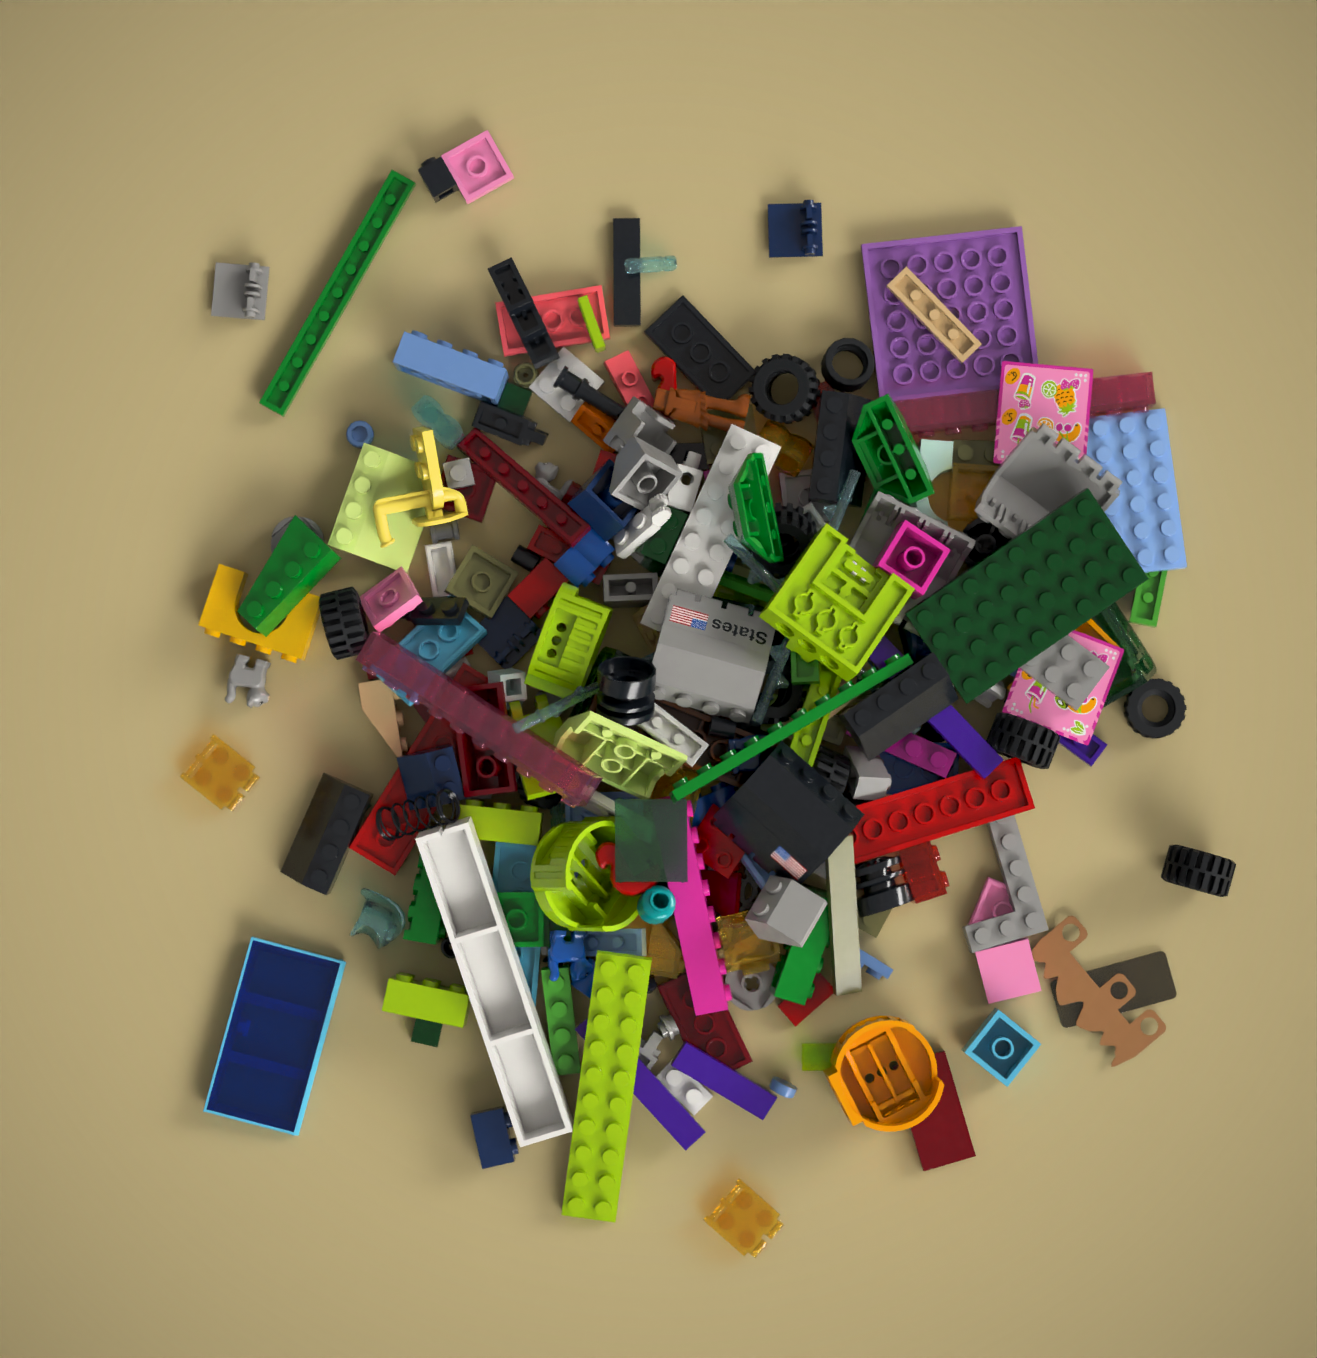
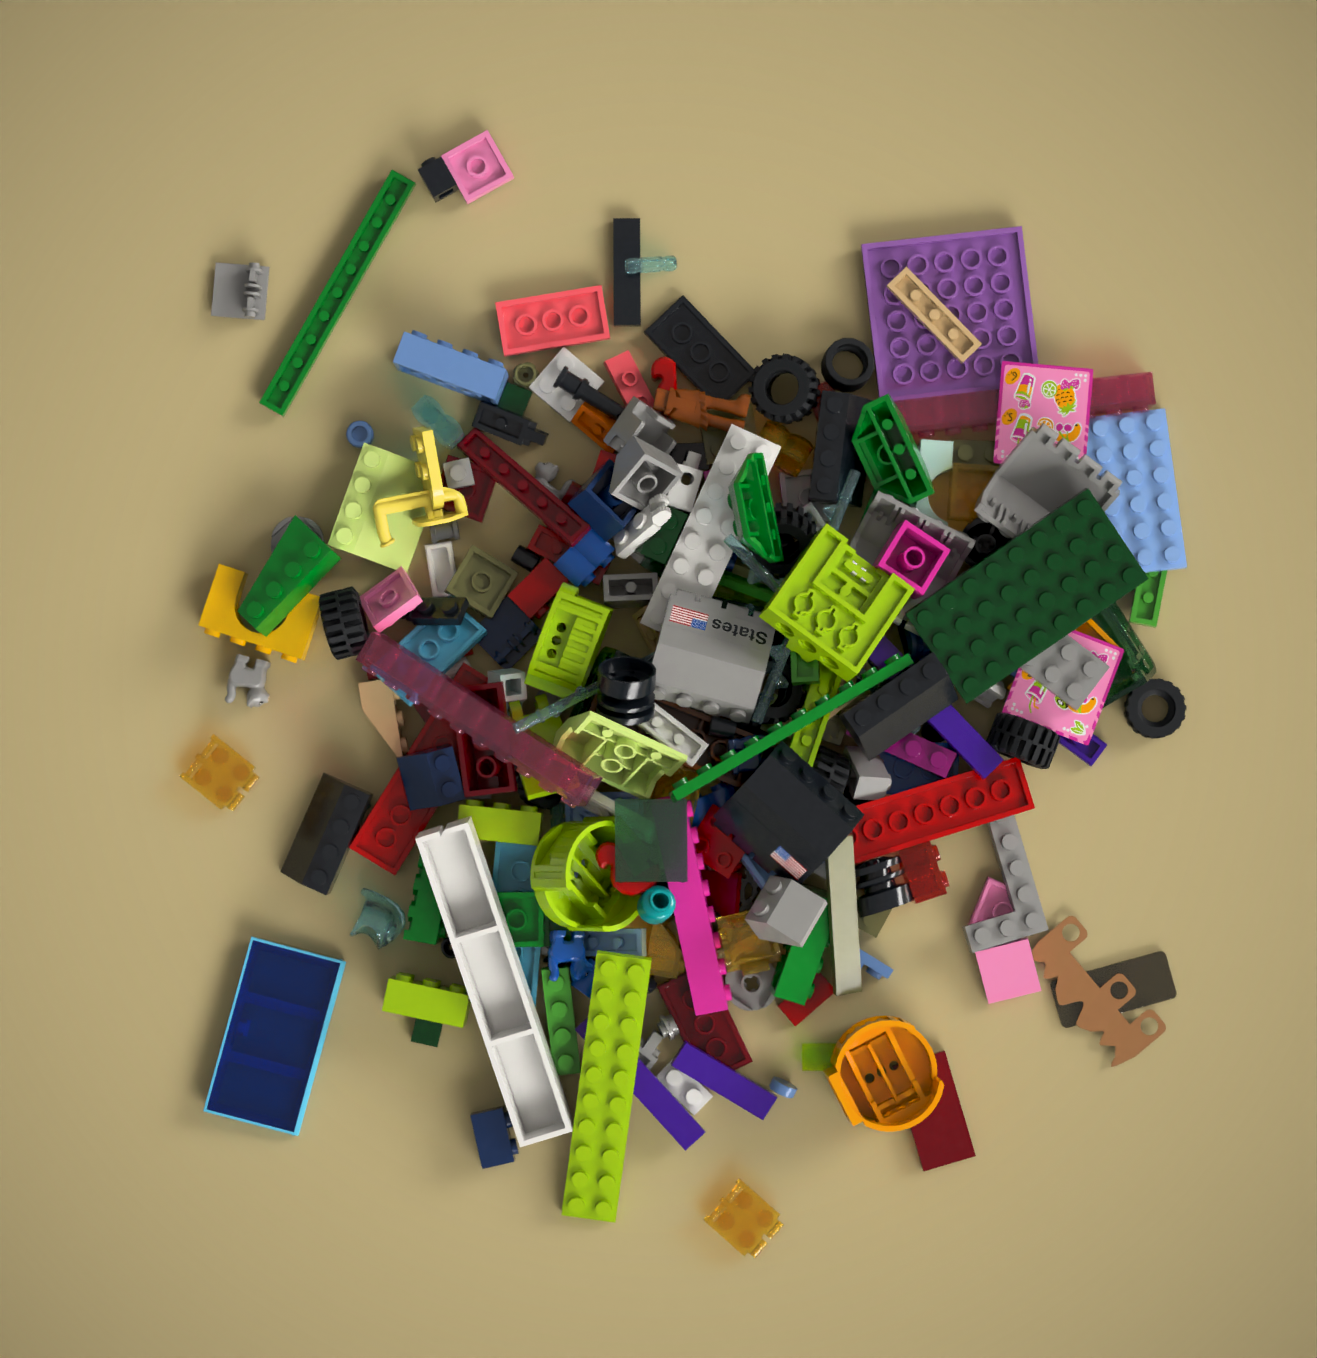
(397, 822): black piece -> none
(523, 313): black slope -> none
(591, 324): lime tile -> none
(795, 230): dark blue hinge -> none
(1001, 1047): medium azure brick -> none
(1198, 870): black tyre -> none

